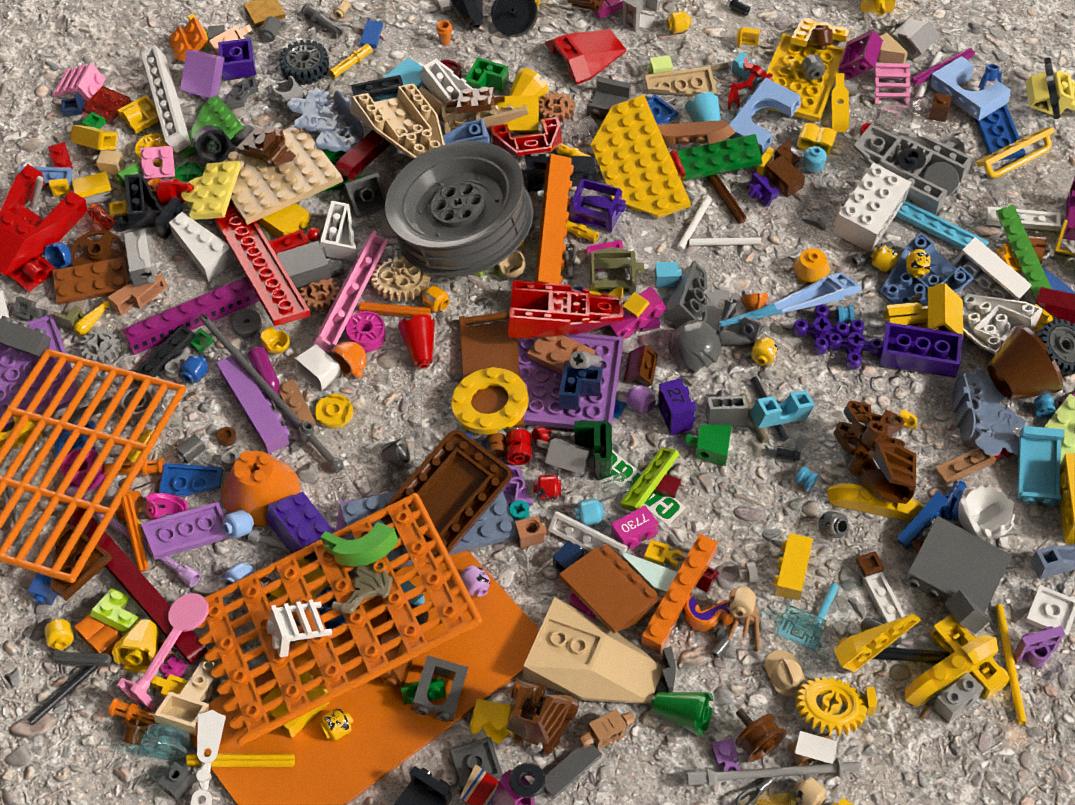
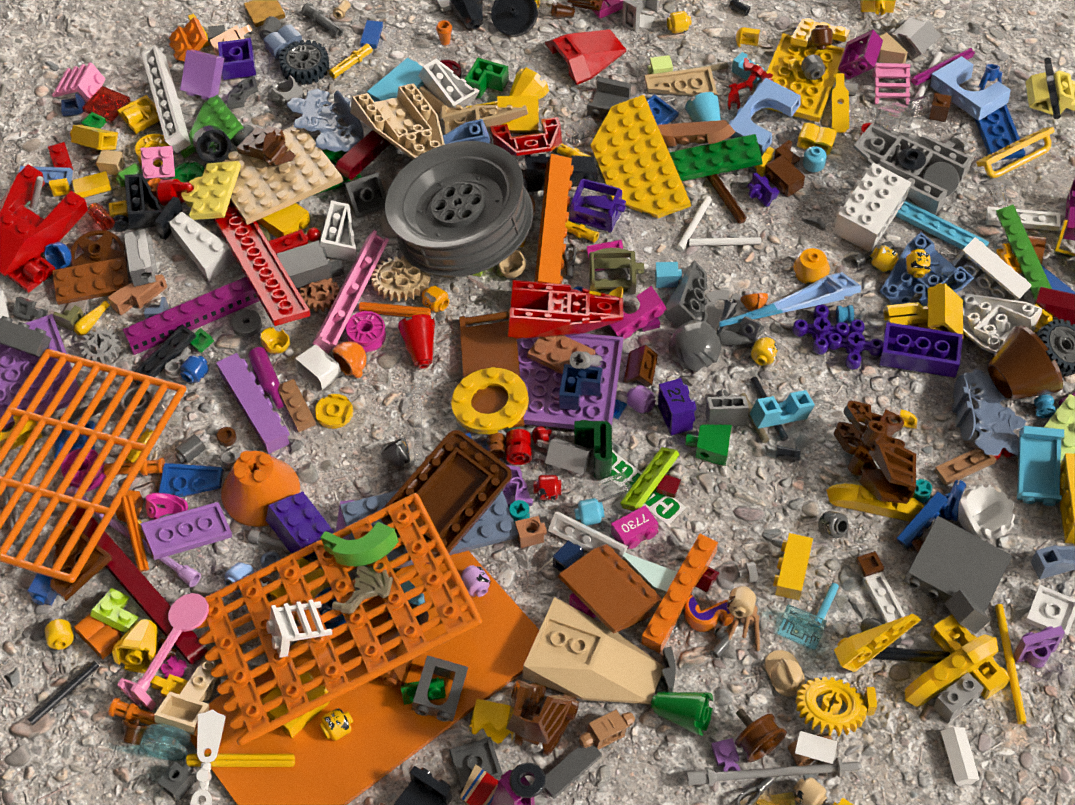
(80, 658): dark grey axle -> none
(156, 309): none -> sand blue panel
(237, 524): light blue head -> none
(269, 558): none -> sand blue tile
(277, 41): none -> sand blue brick
(306, 429): dark grey bar -> none
(378, 87): black plate -> none
(475, 100): reddish brown plate -> none
(556, 106): nougat gear -> none
(561, 10): none -> reddish brown cone
(636, 304): yellow tile -> none
(659, 553): yellow plate -> none
(676, 160): red piece -> none
(806, 478): dark azure wheel -> none
(922, 486): none -> teal wheel
(960, 756): none -> white piece

